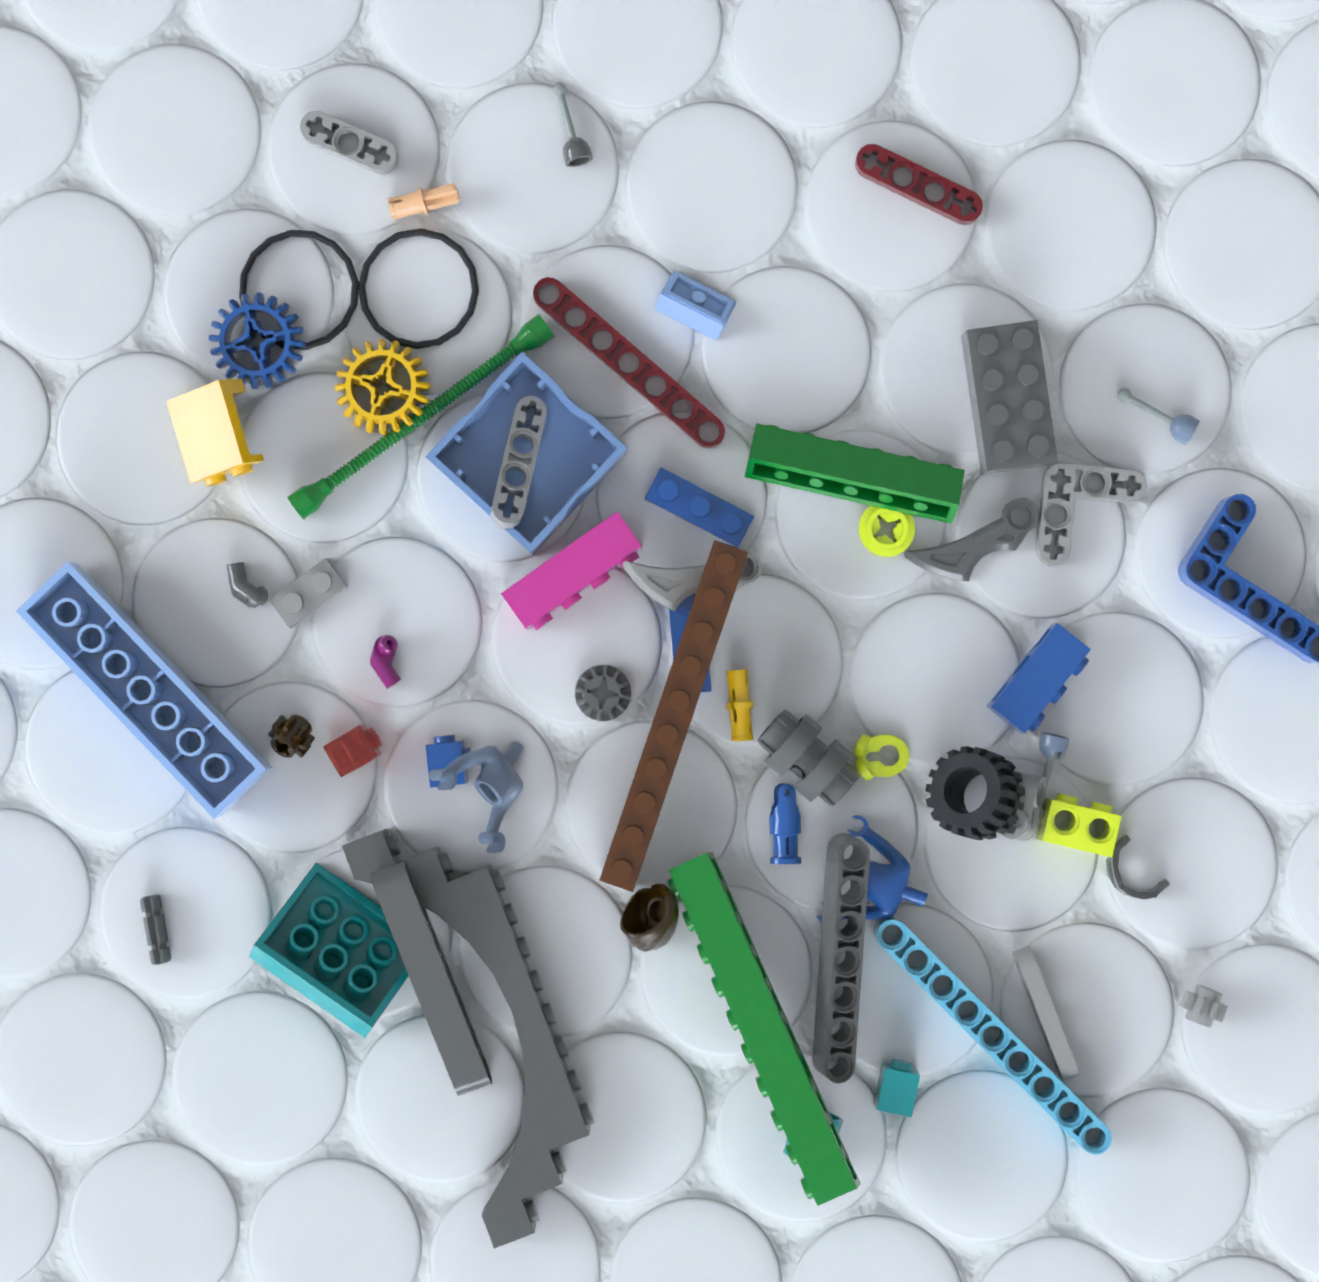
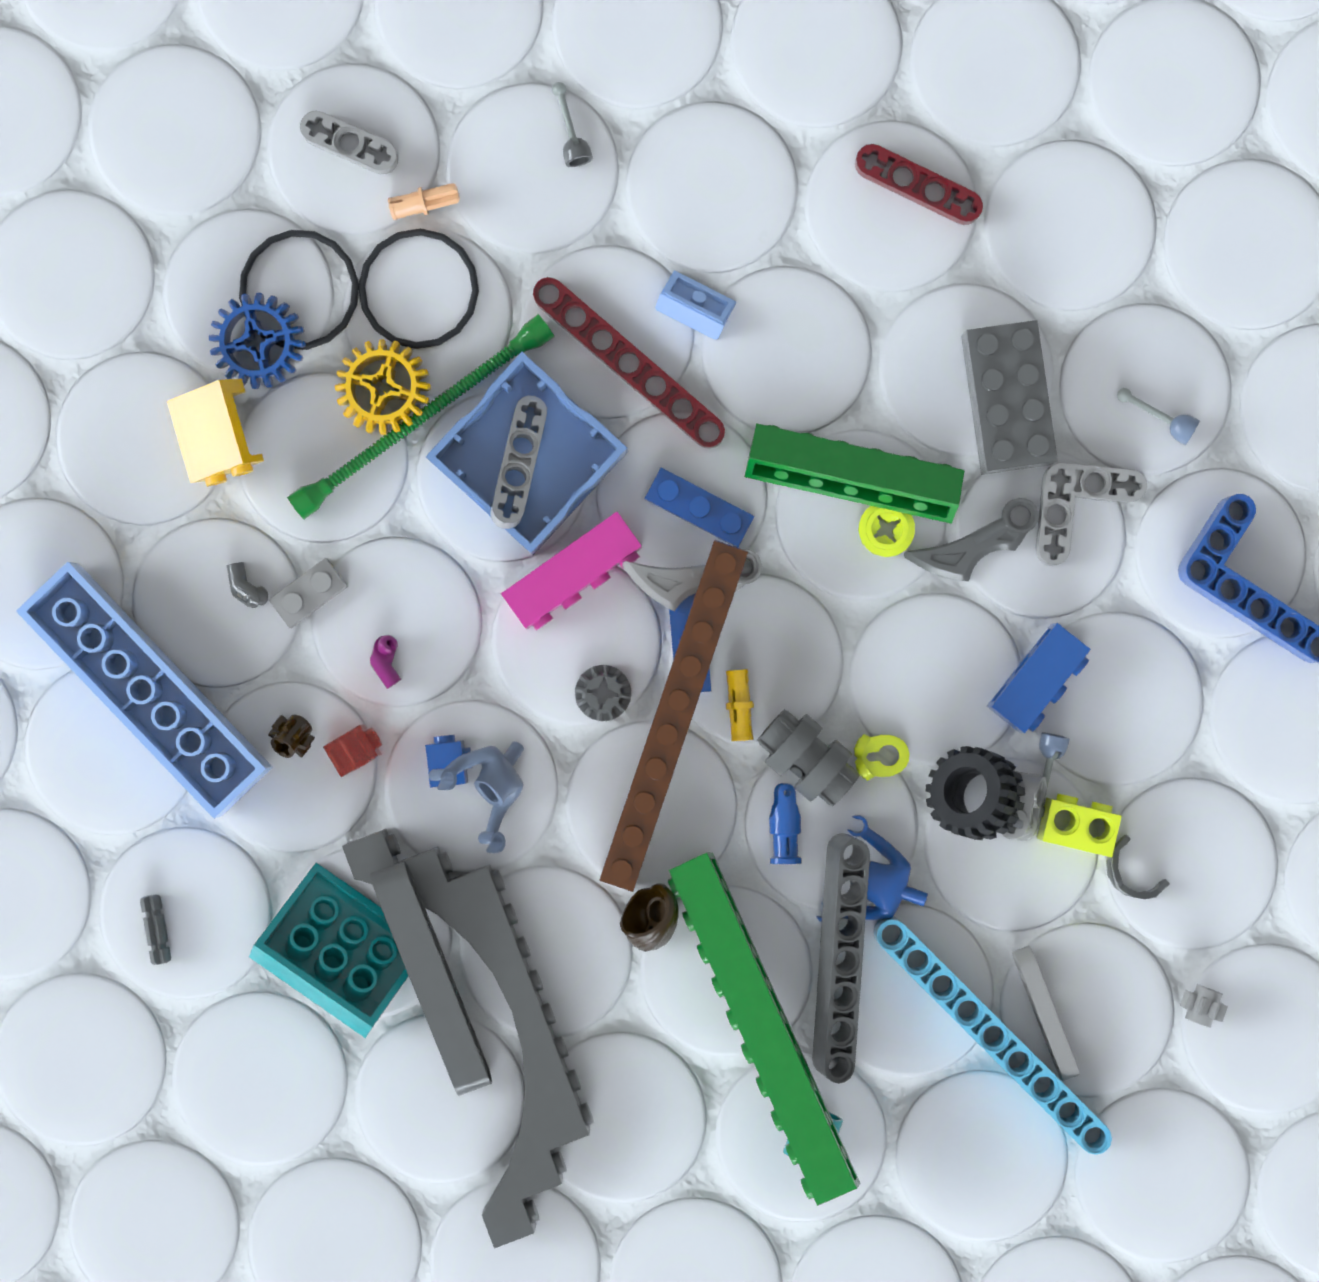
(897, 1088): teal brick -> none

